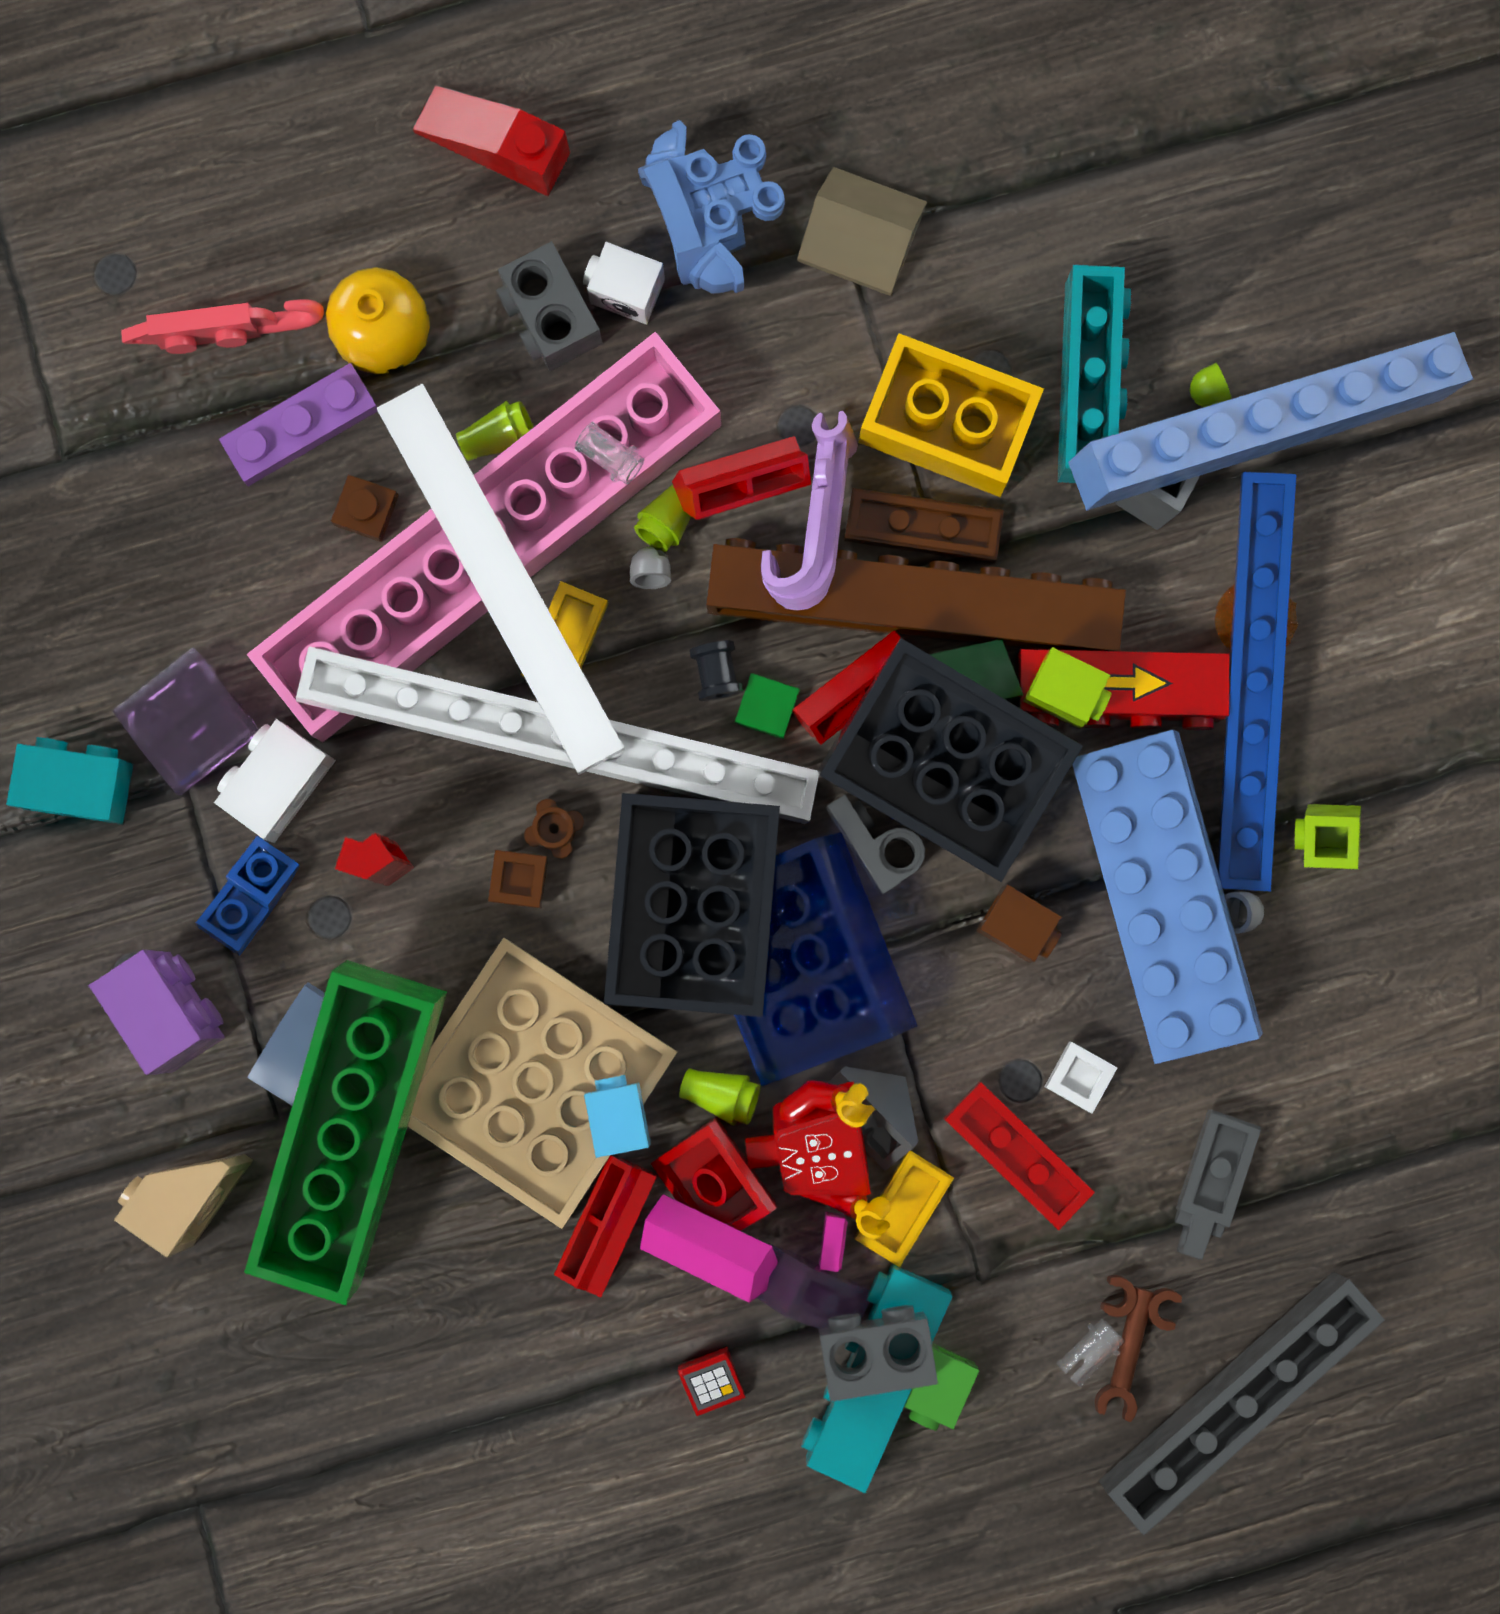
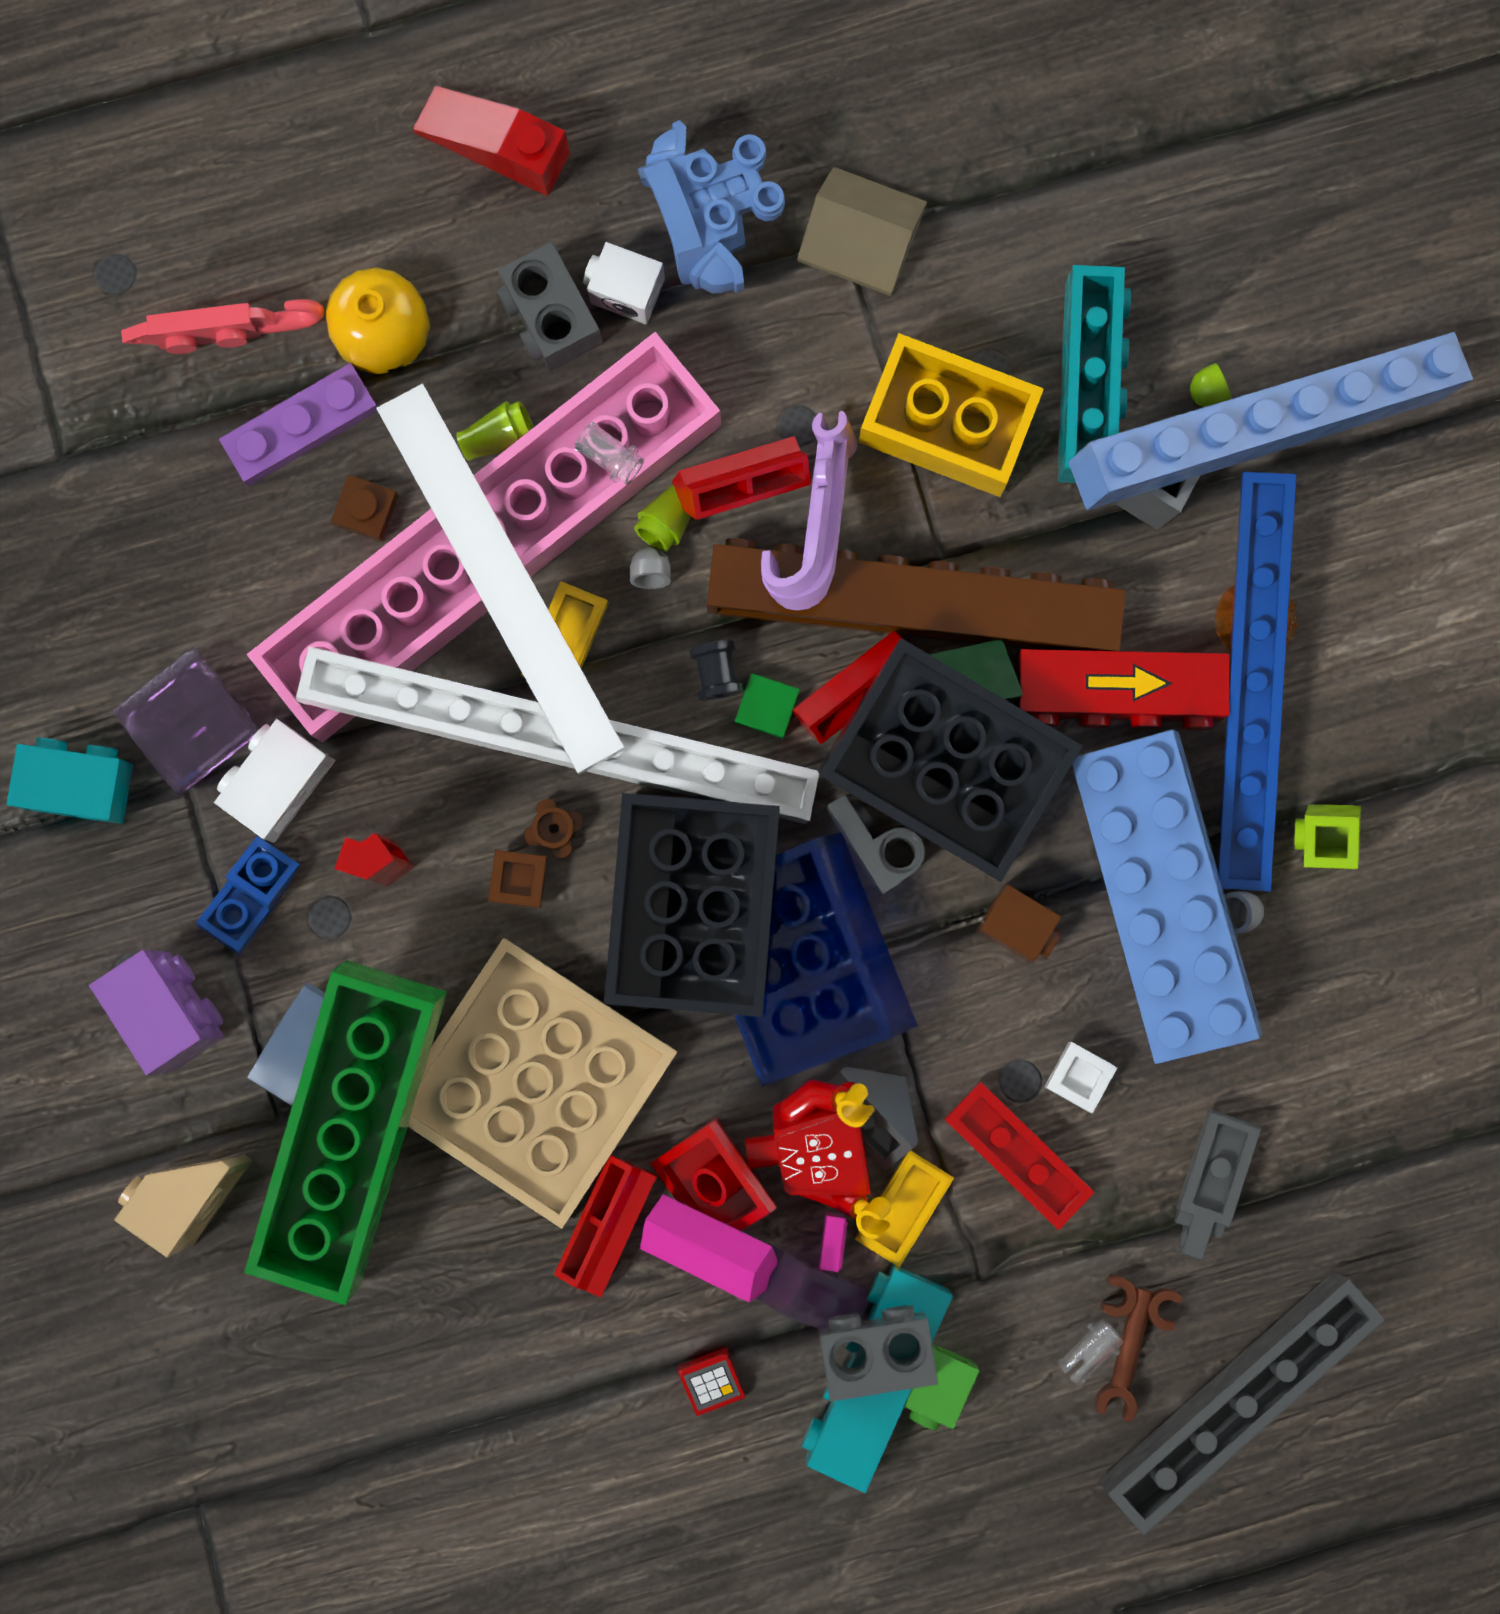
(616, 1117): medium azure brick -> none
(722, 1094): lime cone -> none
(924, 525): reddish brown tile -> none
(1069, 689): lime brick -> none

